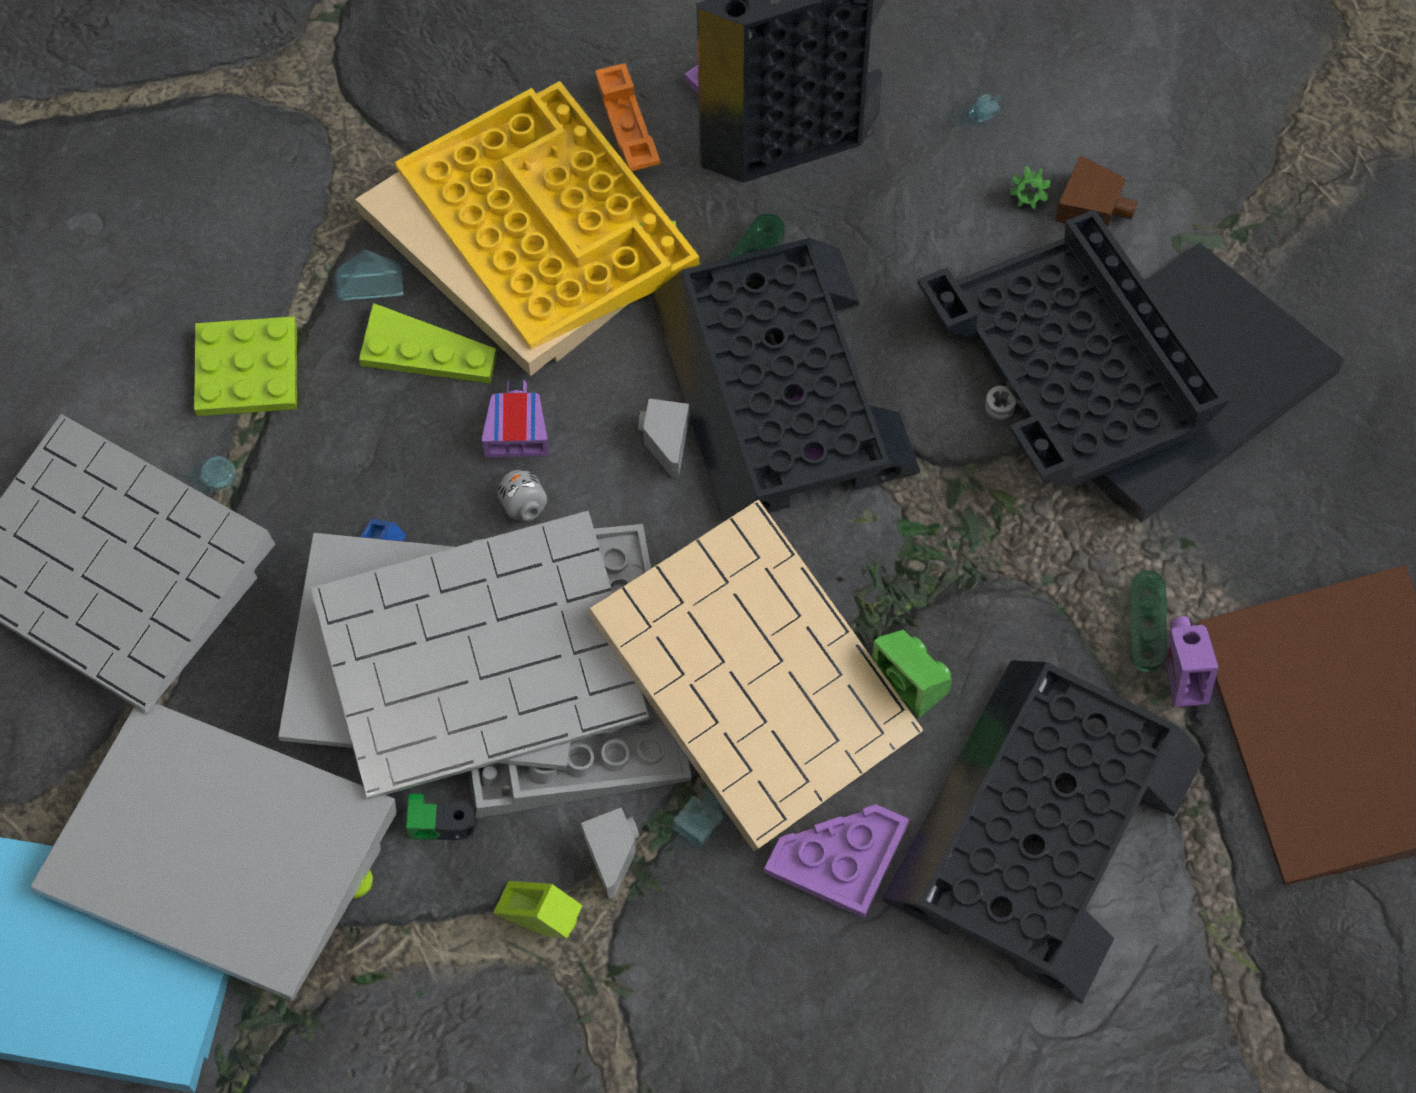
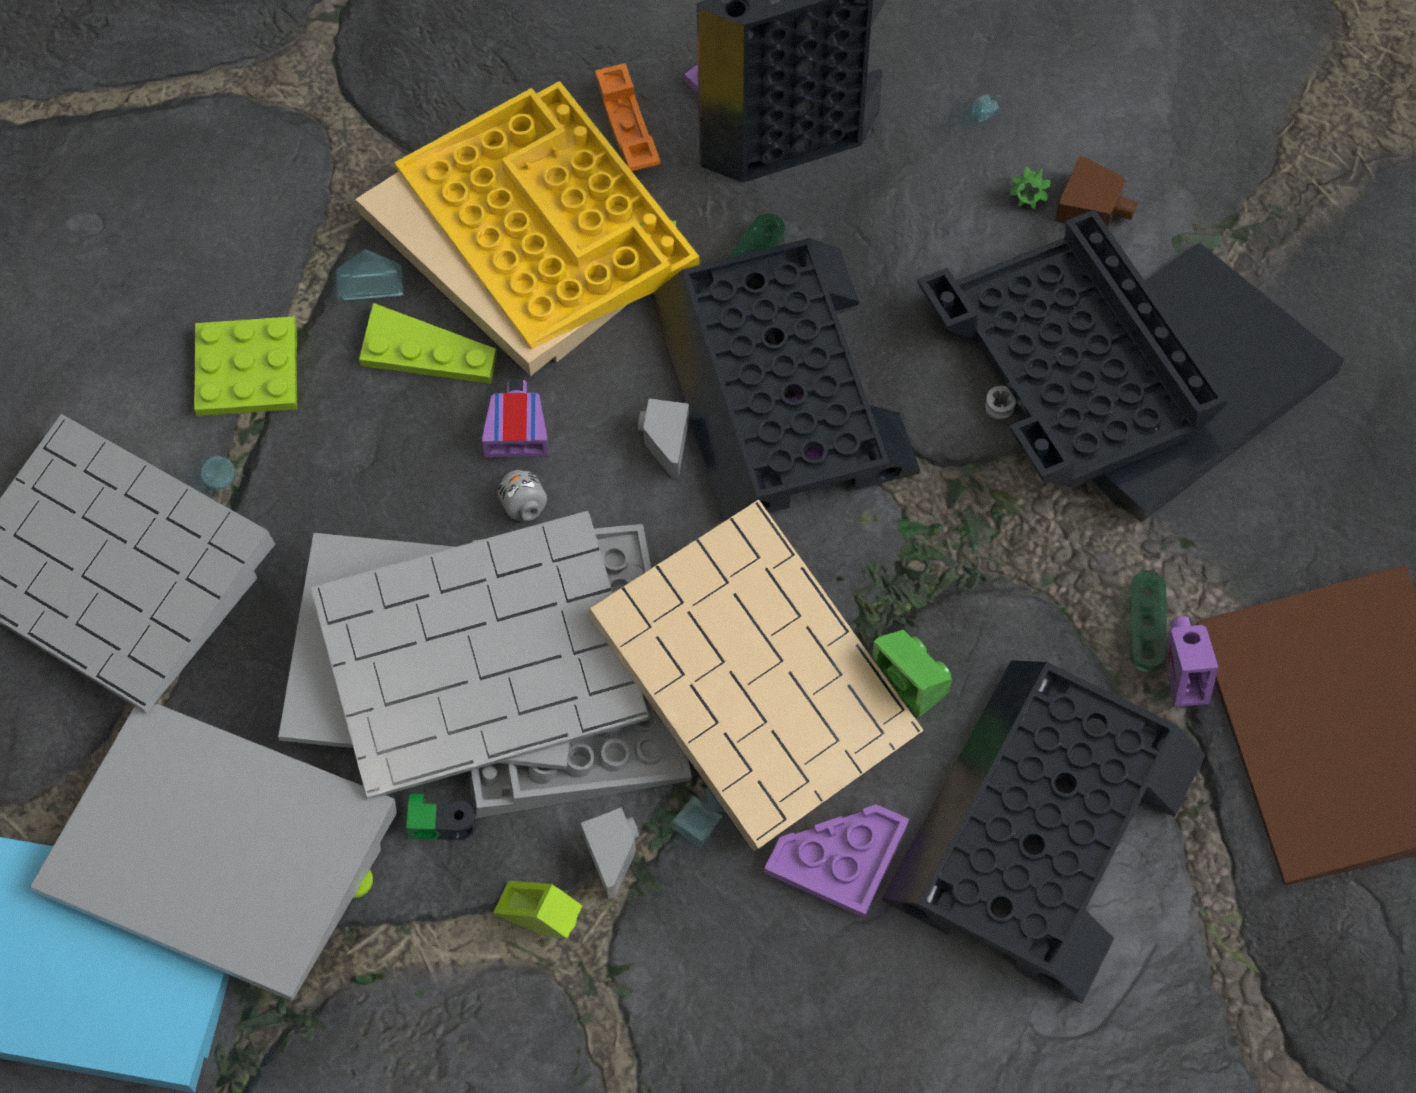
(383, 530): blue slope -> none

